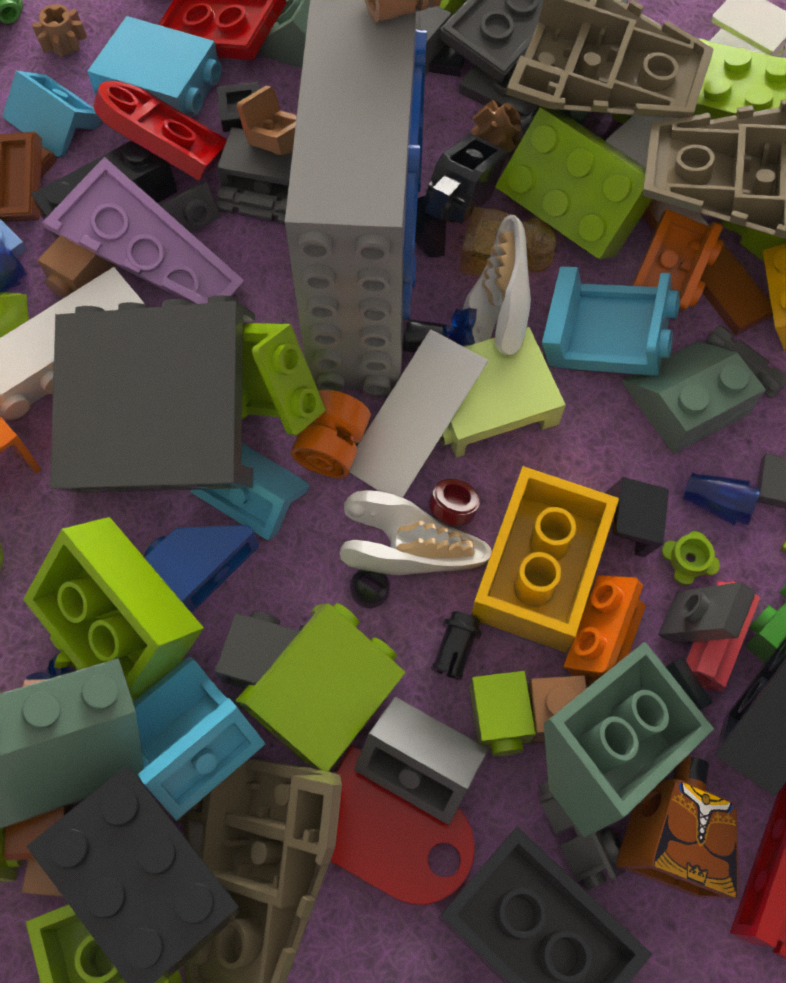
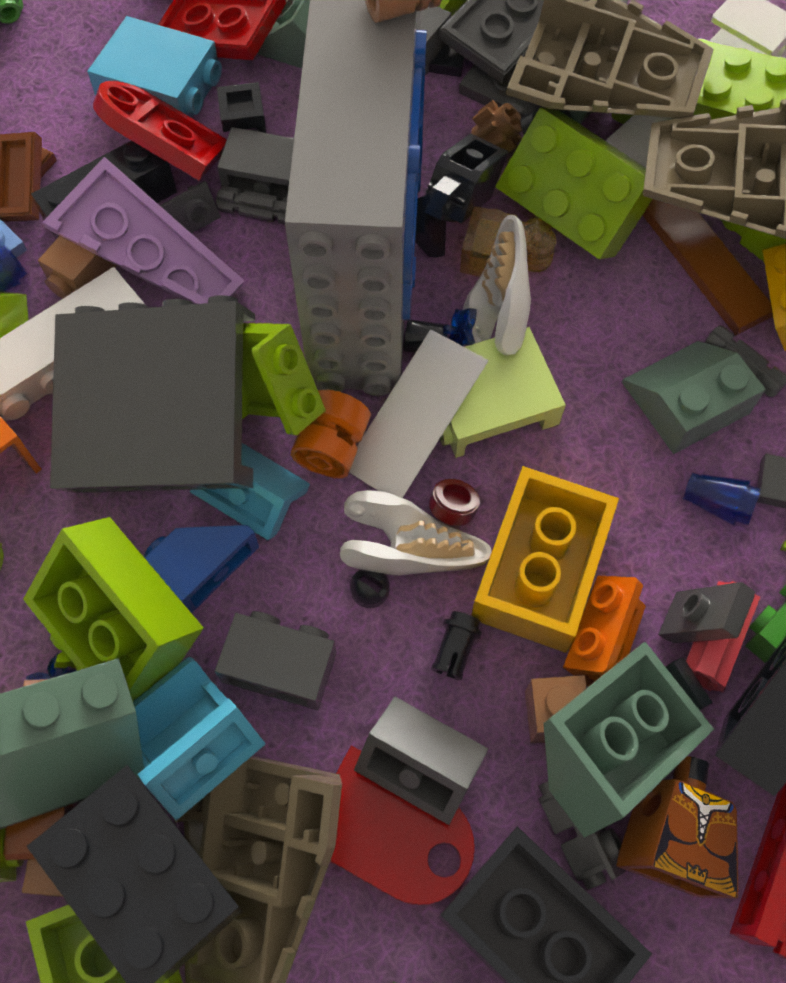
(49, 109): medium azure panel -> none
(59, 30): medium nougat gear -> none
(265, 122): medium nougat bracket -> none
(323, 686): lime panel -> none
(502, 712): lime brick -> none
(609, 325): medium azure panel -> none
(640, 514): black panel -> none
(682, 249): orange bracket -> none
(694, 544): lime plate -> none

